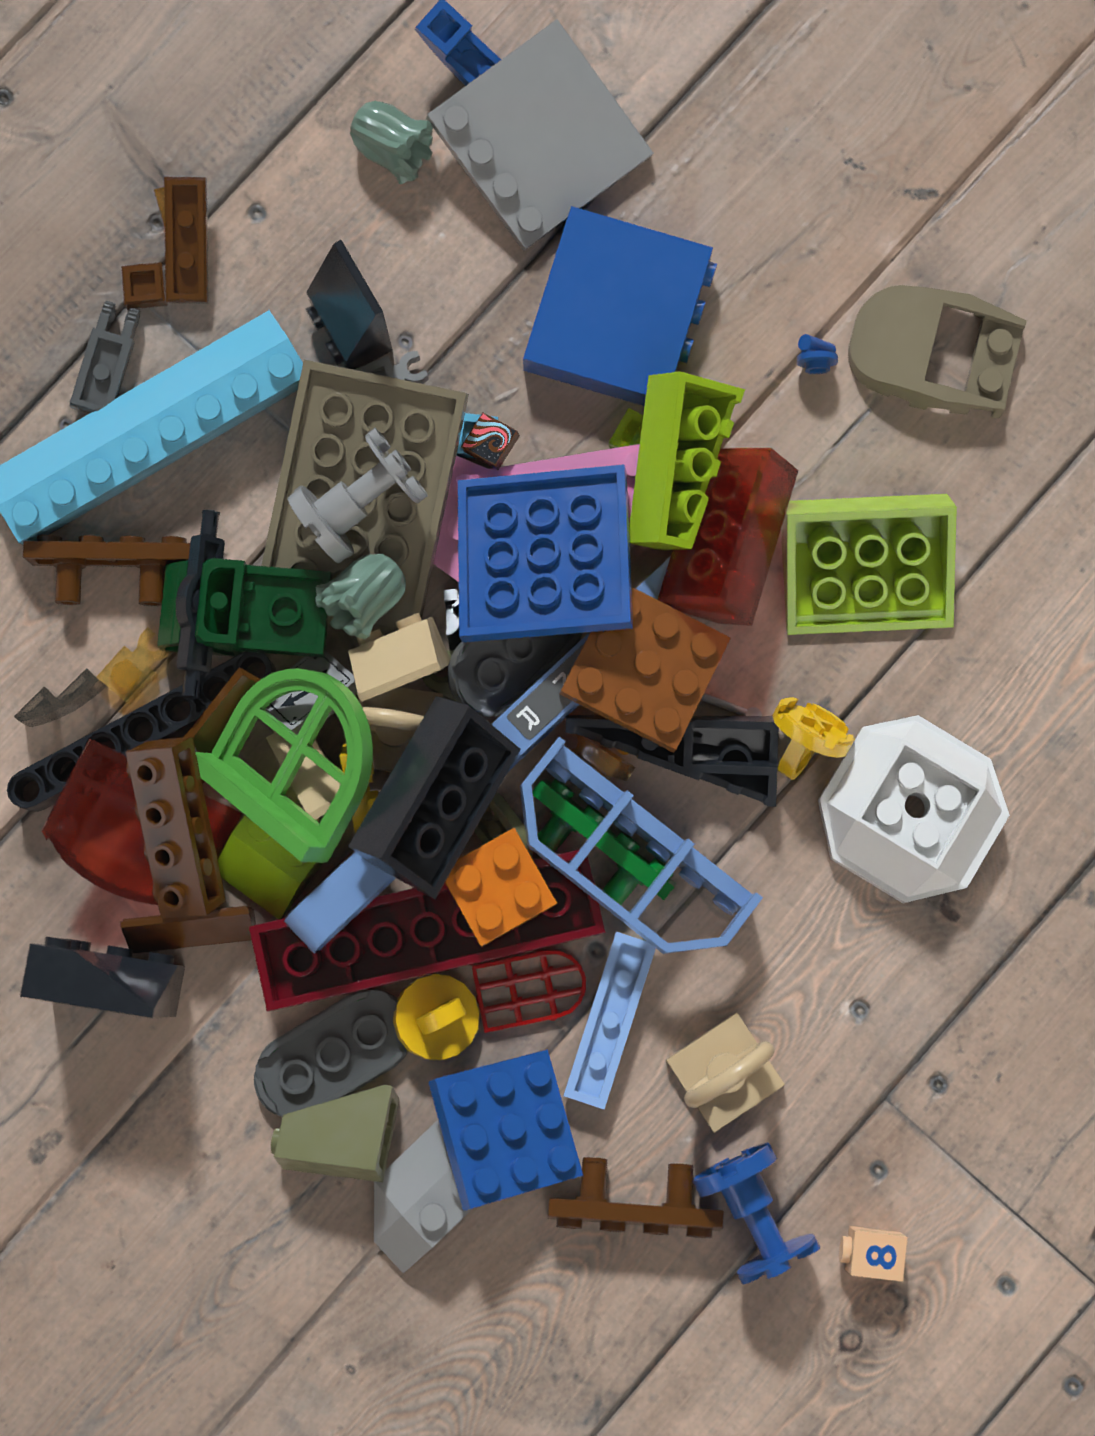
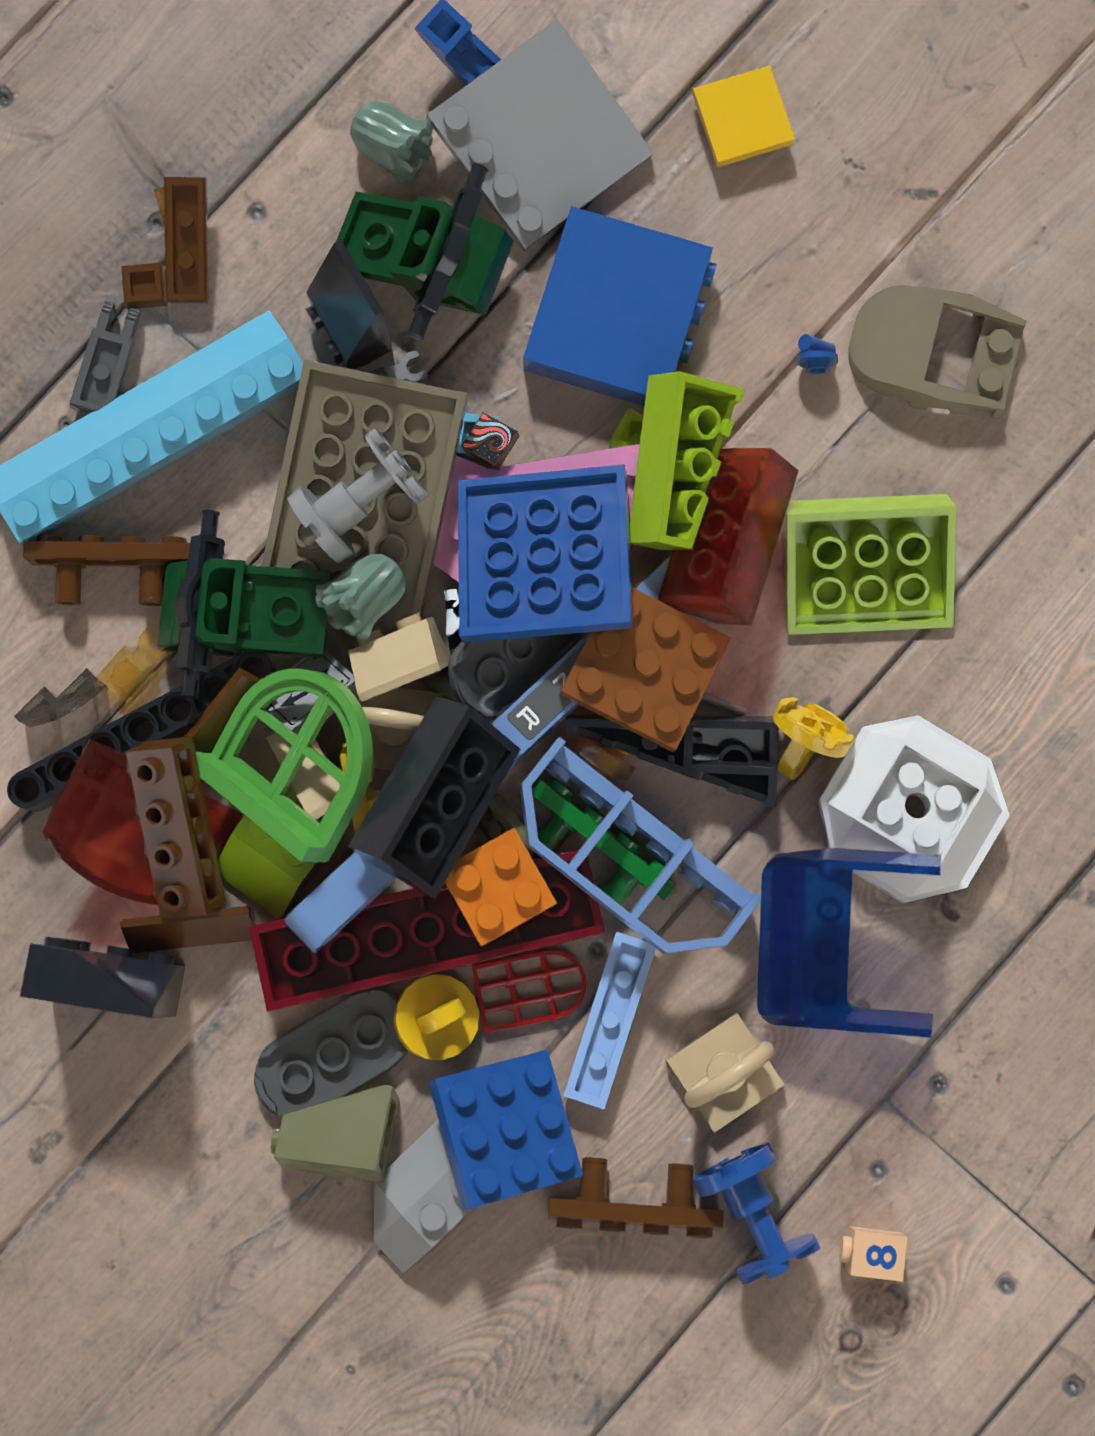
(429, 248): none -> dark green piece
(743, 116): none -> yellow tile
(808, 940): none -> clear blue windscreen

